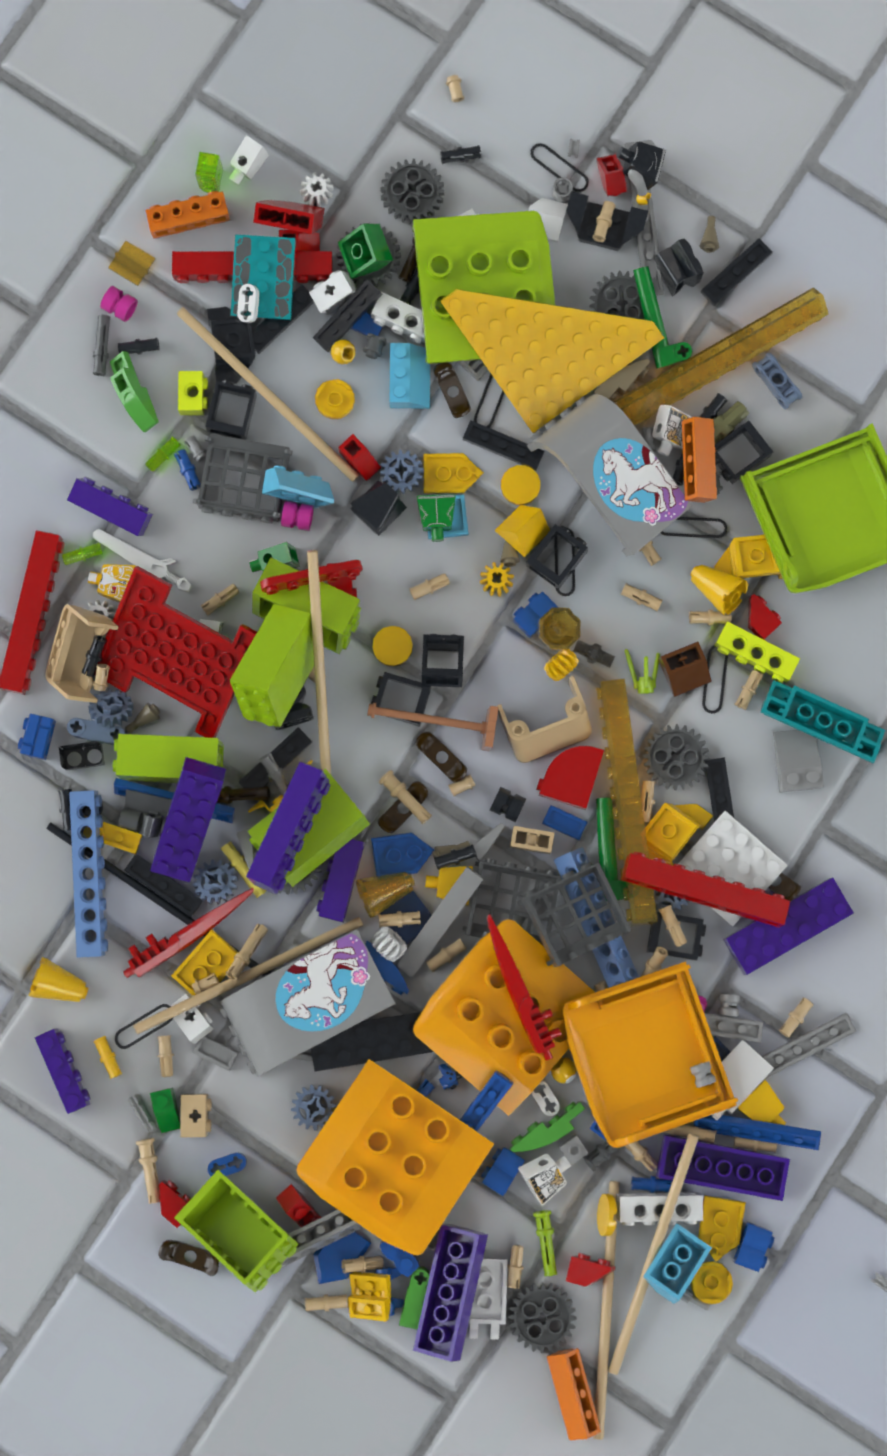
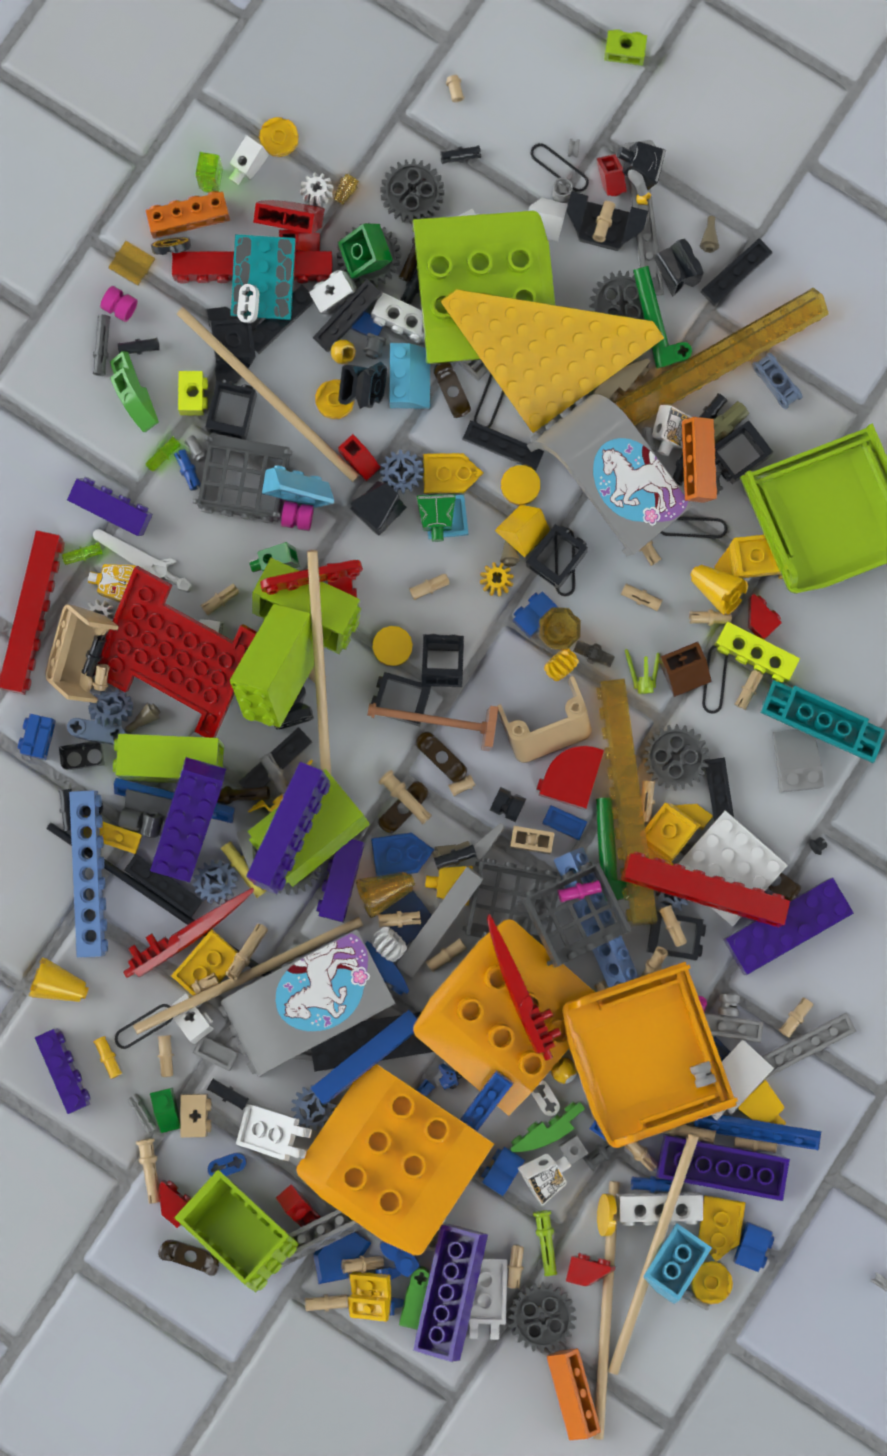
(173, 245): none -> black tile
(227, 1094): none -> black pin
(271, 1133): none -> white tile
(279, 137): none -> yellow tile
(346, 188): none -> clear yellow cone
(362, 384): none -> black piece
(365, 1058): none -> blue tile
(579, 891): none -> dark pink pin
(616, 53): none -> lime brick
(817, 845): none -> black piece

